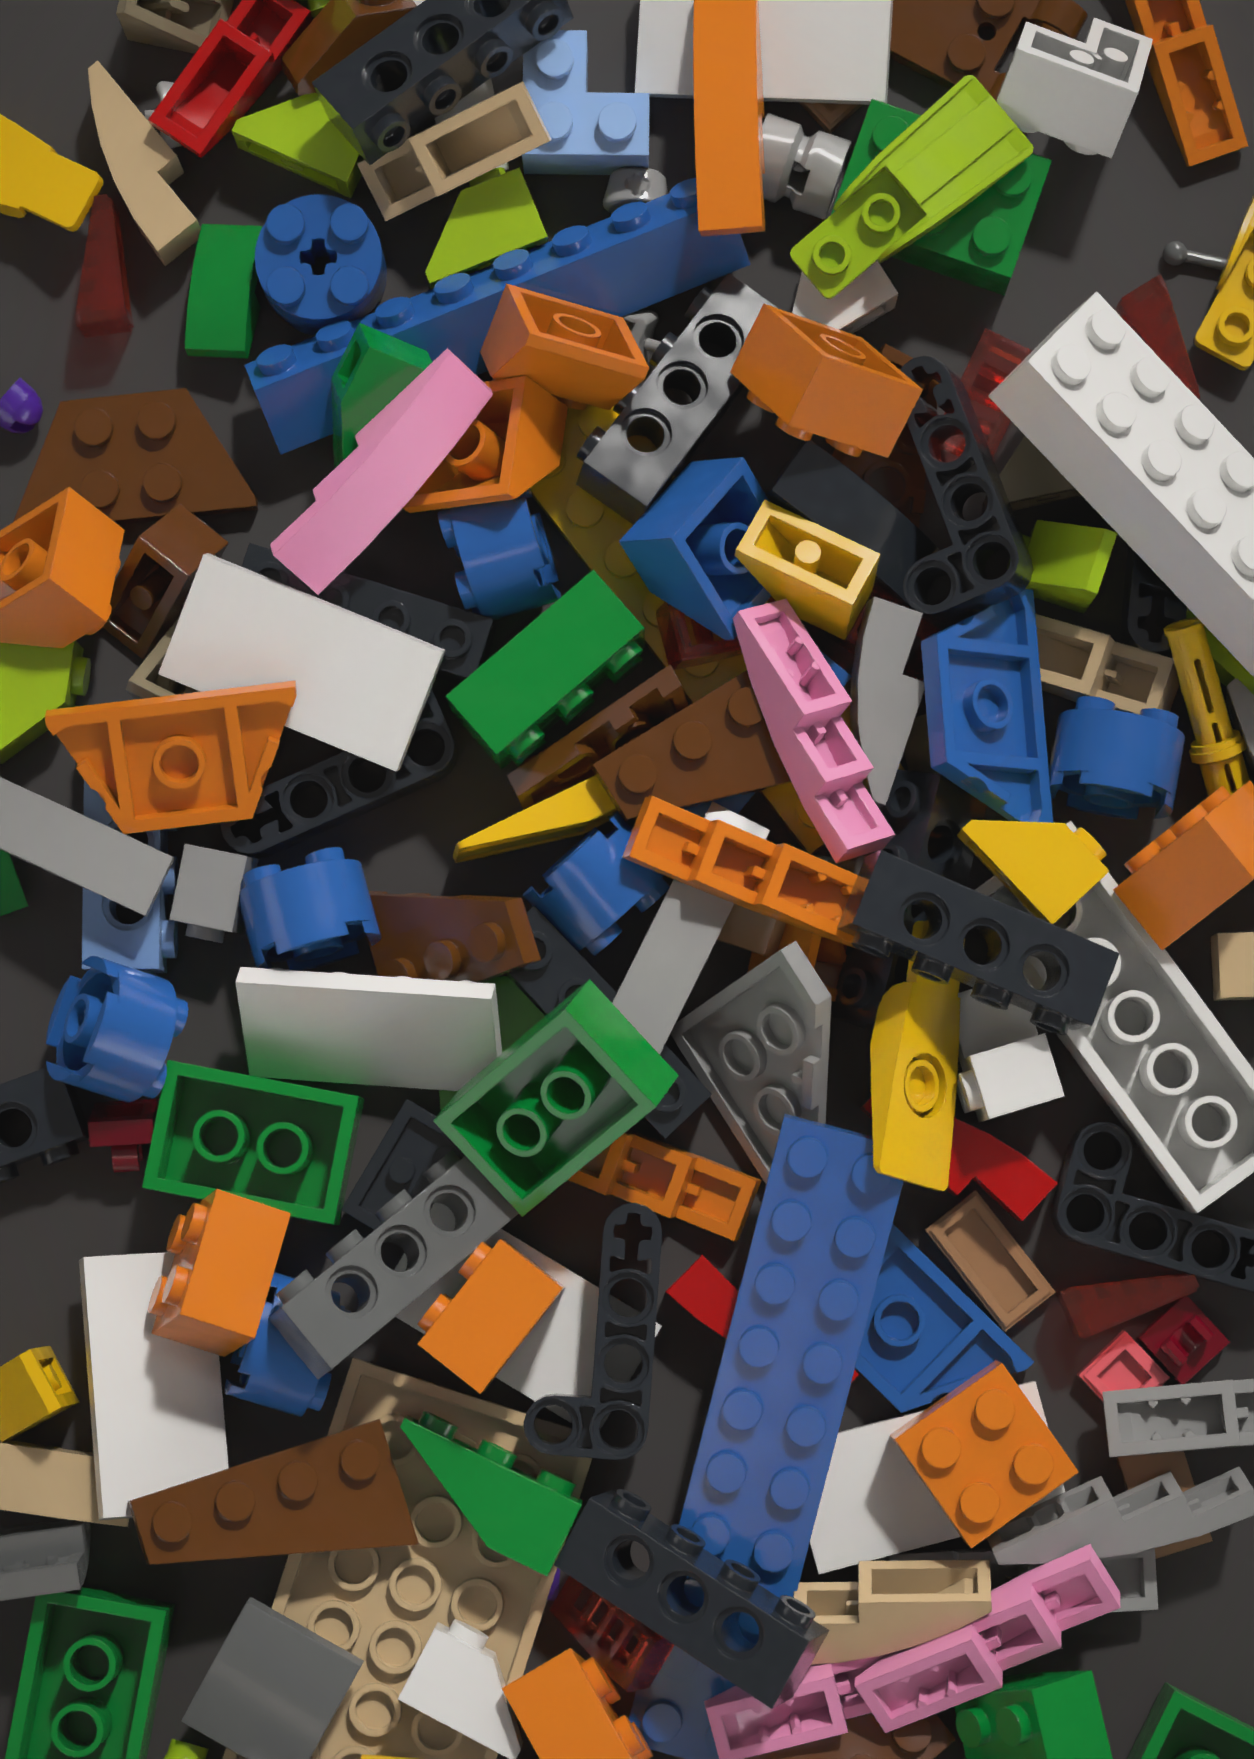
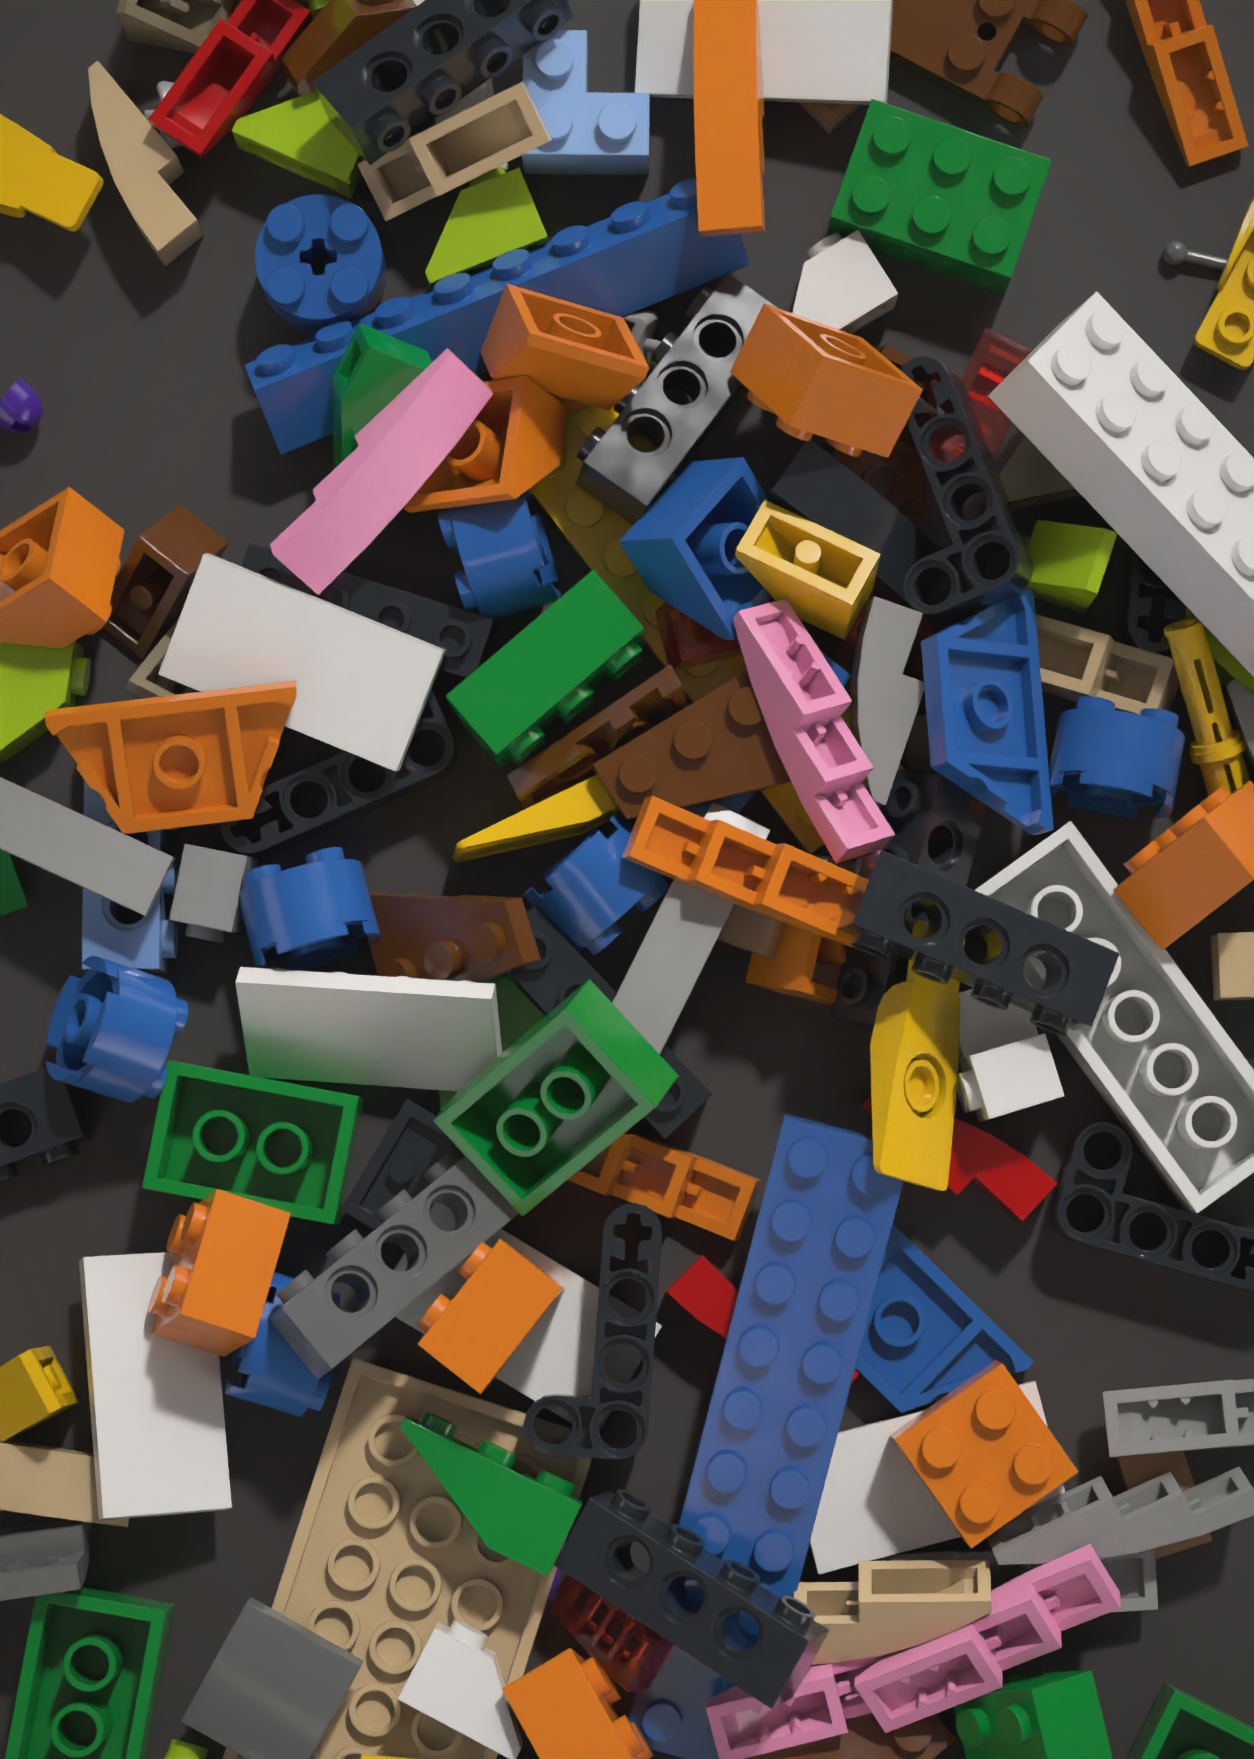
(104, 286): clear red slope -> none
(124, 1128): dark red tile -> none
(137, 459): reddish brown wing -> none
(222, 292): green slope -> none
(294, 1501): reddish brown wing -> none
(633, 185): light grey piece -> none
(763, 1050): light grey plate -> none
(821, 154): light grey wheel -> none
(914, 186): lime piece -> none
(989, 1261): medium nougat tile -> none
(1038, 862): yellow slope -> none
(1075, 86): white brick -> none
(1107, 1304): clear red slope -> none
(1121, 1367): coral tile -> none
(1153, 318): clear red slope -> none
(1183, 1339): dark red tile -> none

